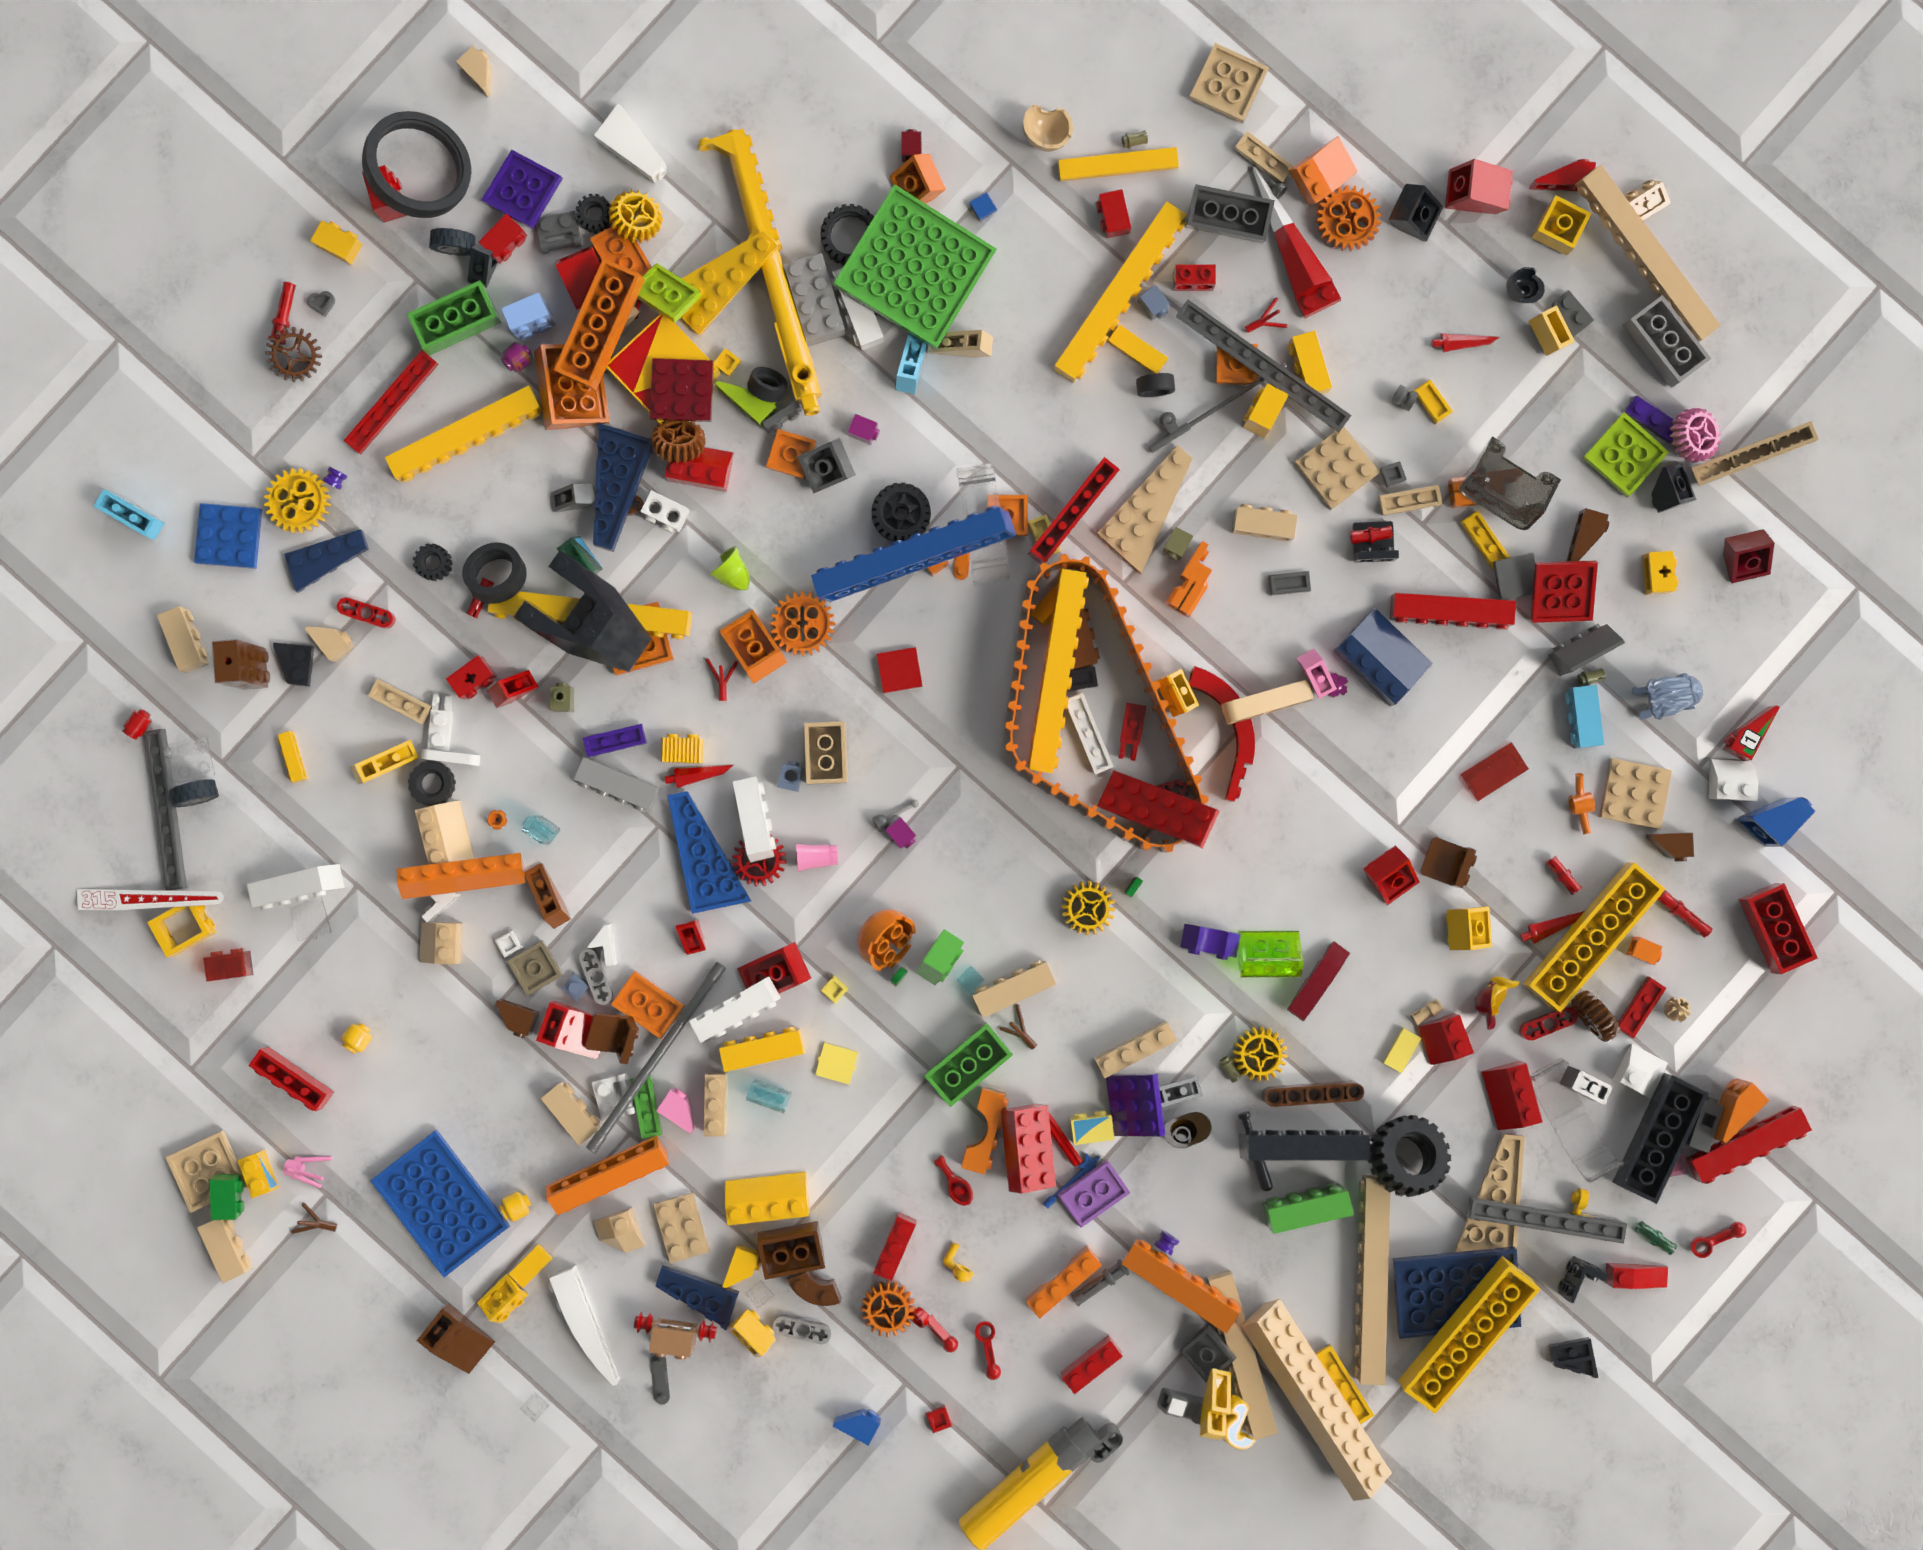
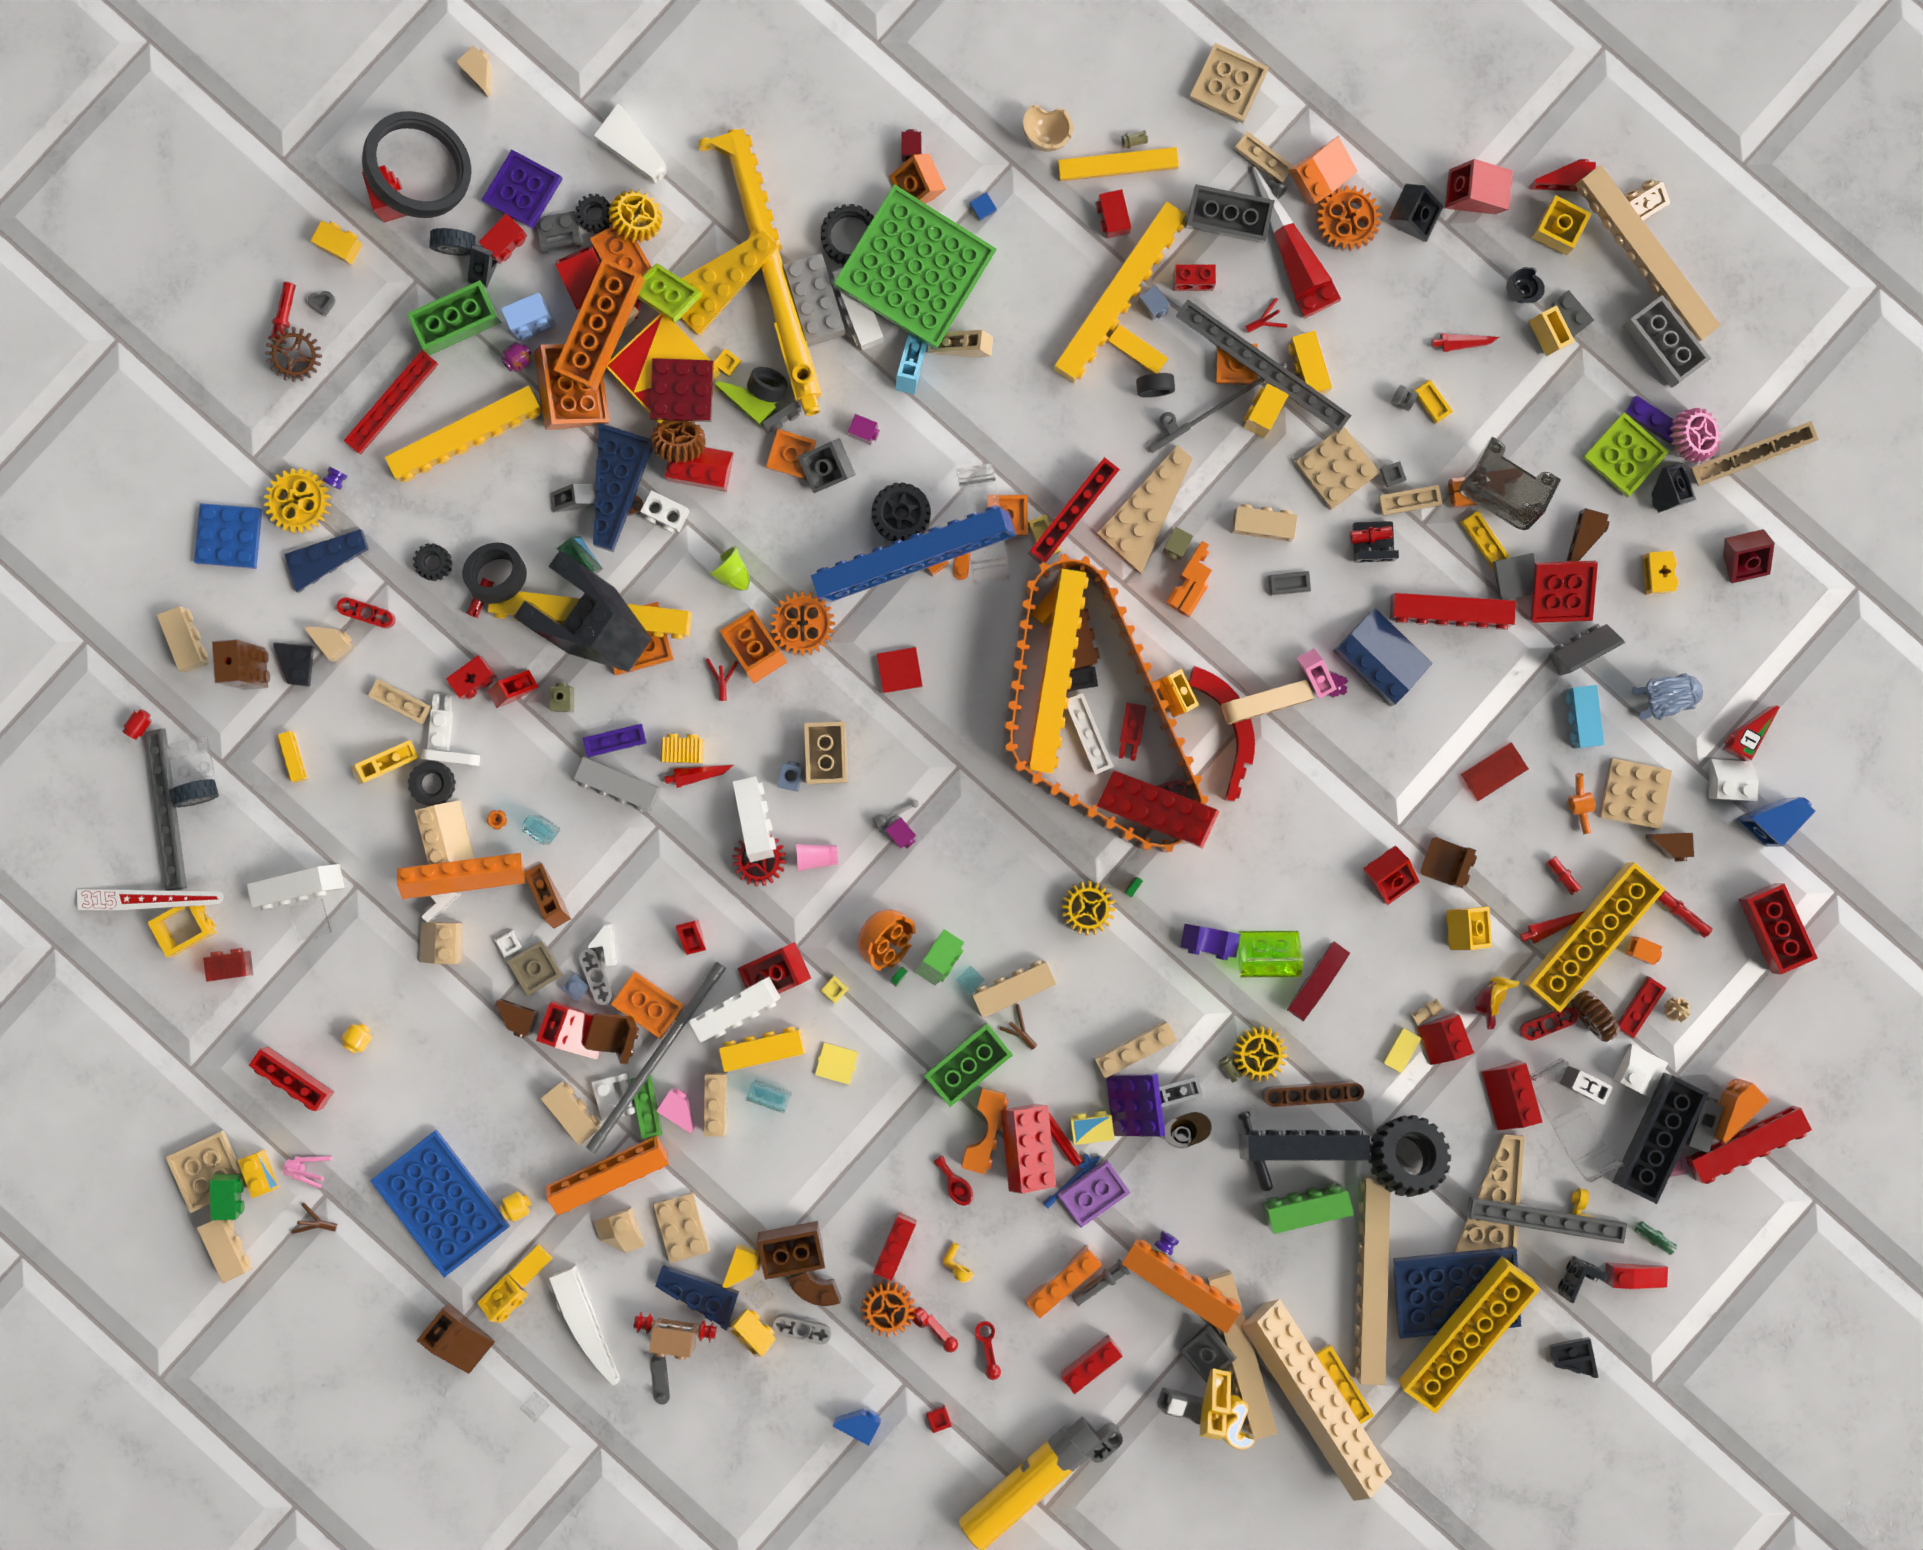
(129, 514): medium azure brick -> none
(706, 870): blue wing -> none
(766, 1198): yellow slope -> none
(1591, 677): olive pin -> none
(1735, 1230): red piece -> none

